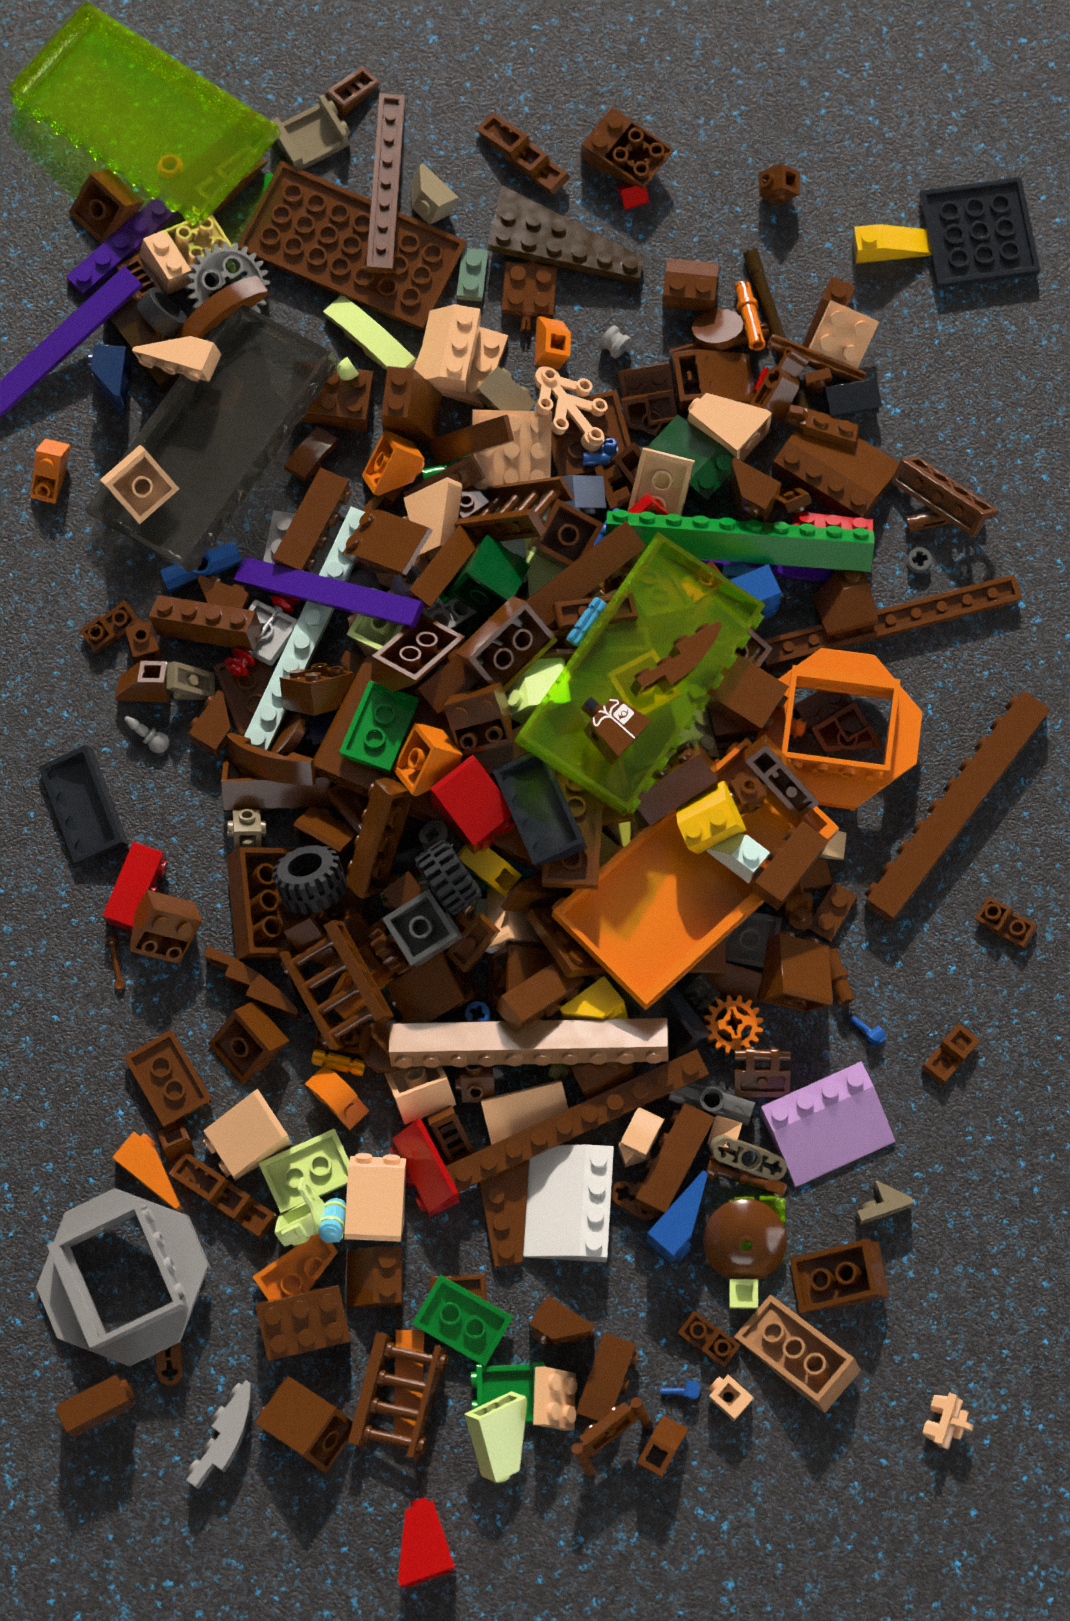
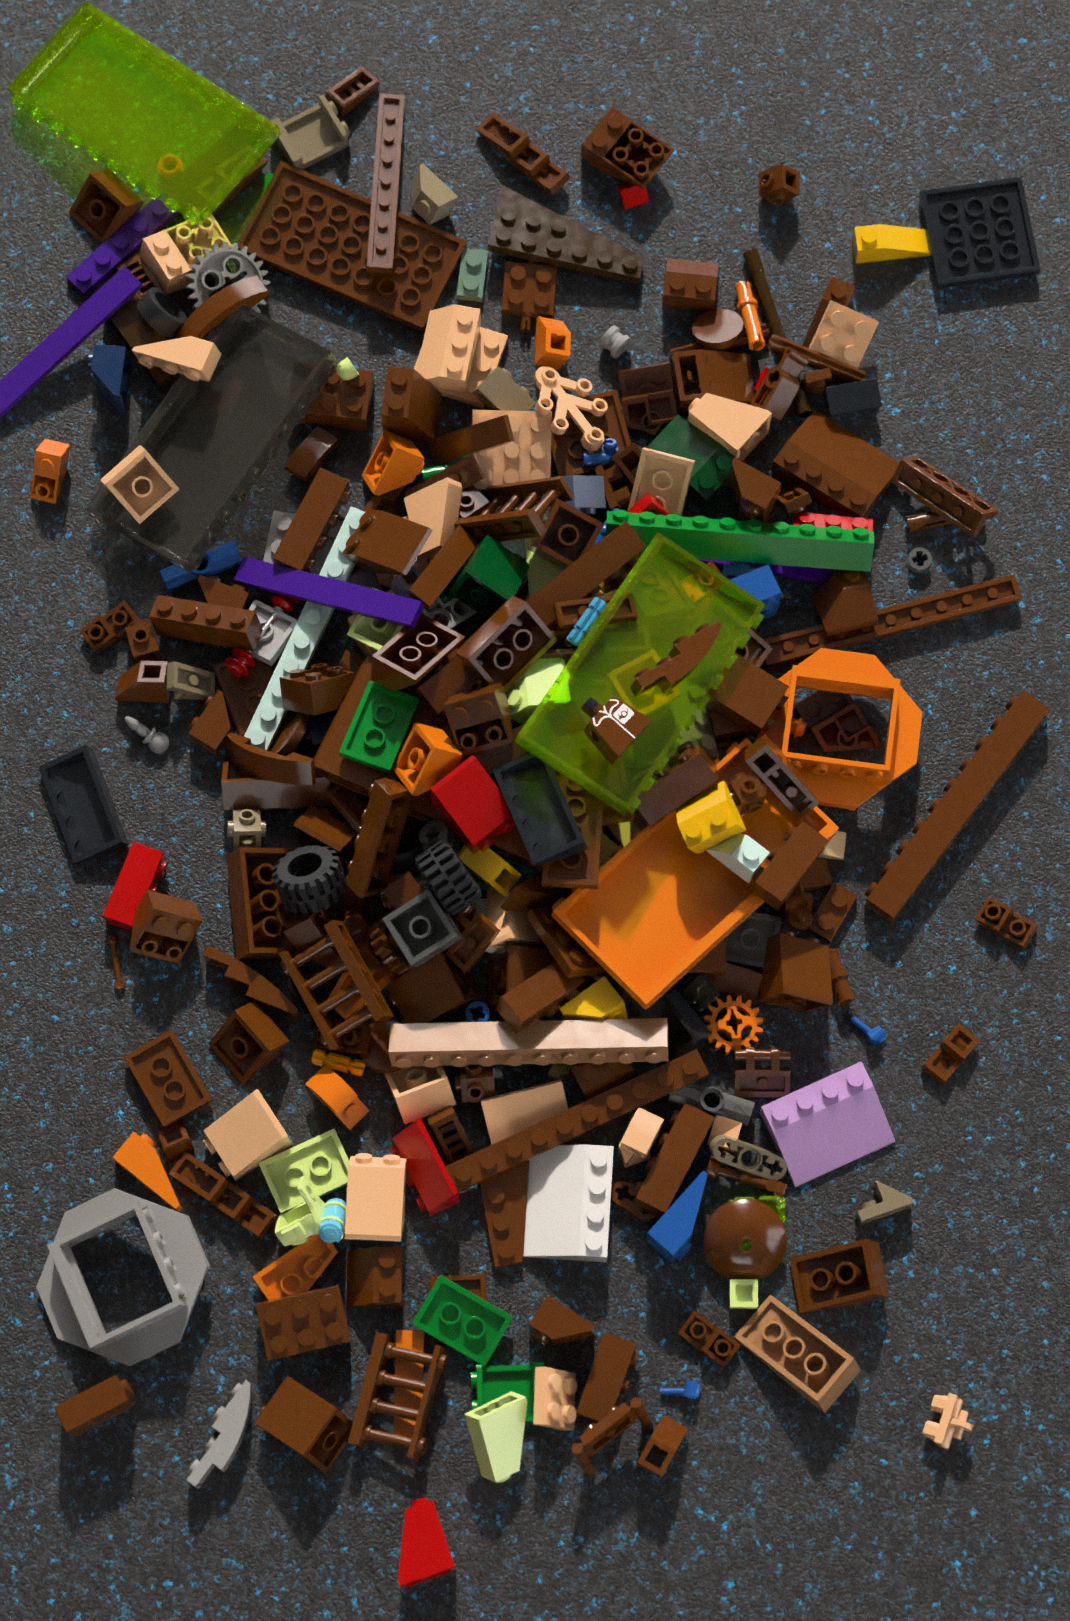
(177, 1364): reddish brown beam -> none
(368, 334): yellowish green slope -> none
(740, 1401): light nougat brick -> none
(823, 426): reddish brown hinge -> none

